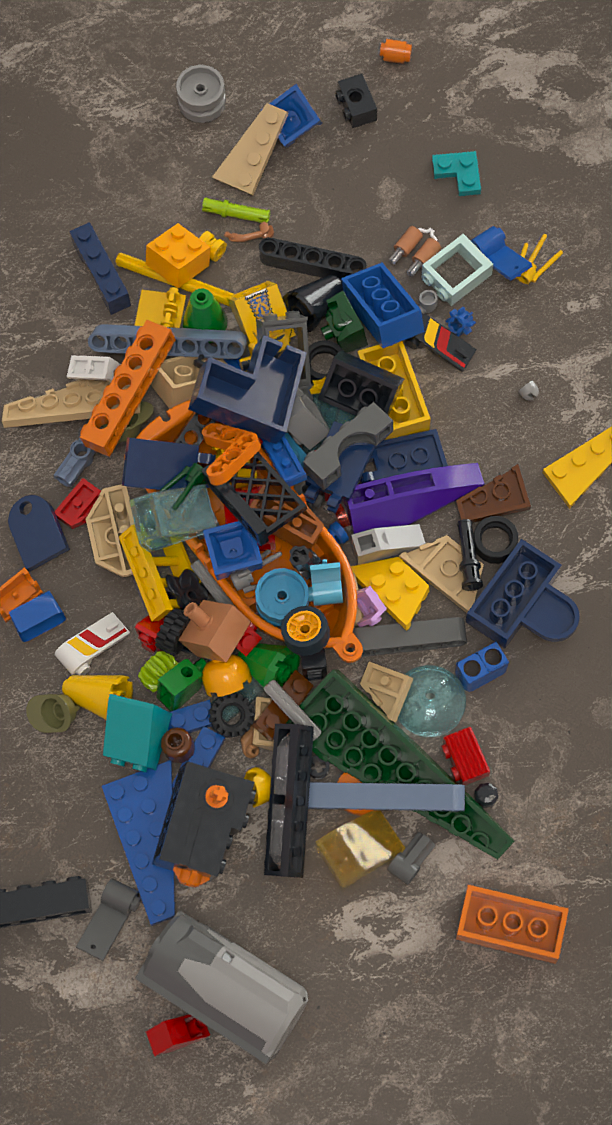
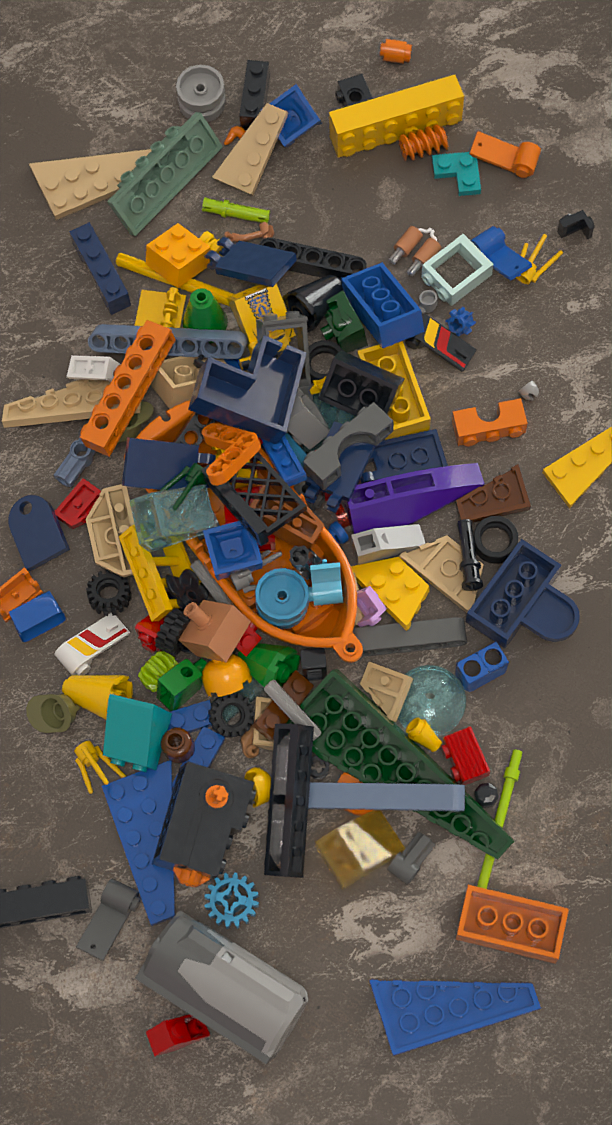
(82, 181): none -> tan wing
(88, 756): none -> yellow plant
(111, 604): none -> black tyre
(163, 172): none -> sand green plate
(220, 898): none -> dark azure gear
(234, 132): none -> orange animal
(250, 262): none -> dark blue tile
(254, 91): none -> black brick
(301, 620): wheel -> none
(398, 113): none -> yellow brick
(421, 732): none -> yellow cone
(423, 141): none -> orange piece
(434, 1011): none -> blue wing
(471, 429): none -> orange arch
(511, 776): none -> lime bar
(519, 160): none -> orange door
(574, 222): none -> black bracket

